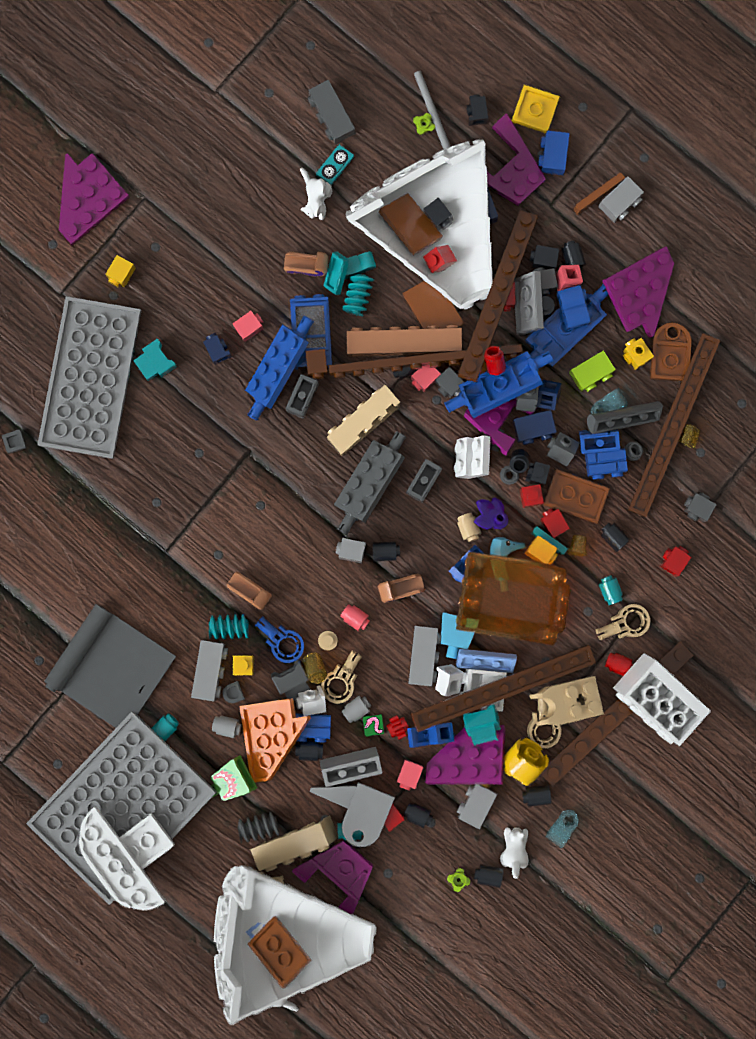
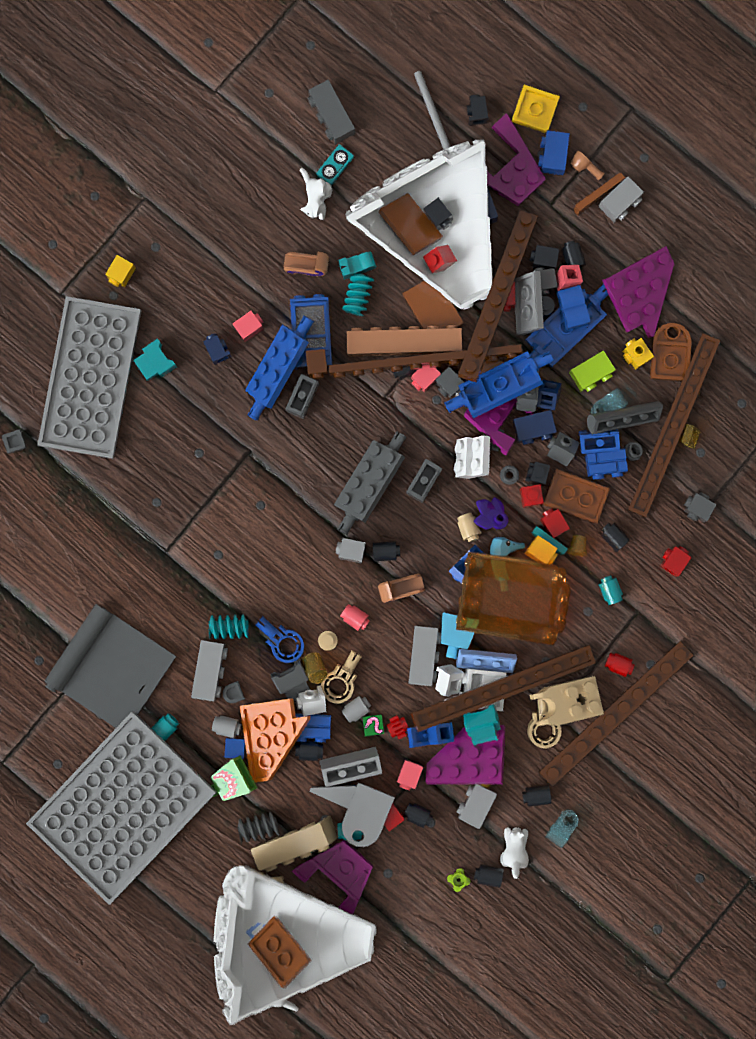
(87, 197): magenta wing -> none
(121, 859): white plate -> none
(234, 748): none -> blue tile
(243, 665): yellow brick -> none
(249, 590): nougat animal -> none
(336, 273): teal tile -> none
(363, 420): tan wedge -> none
(424, 128): lime plate -> none
(494, 360): red brick -> none
(519, 460): black brick -> none
(525, 761): yellow brick -> none
(581, 162): none -> nougat bar
(614, 628): tan pin -> none
(660, 700): white brick -> none

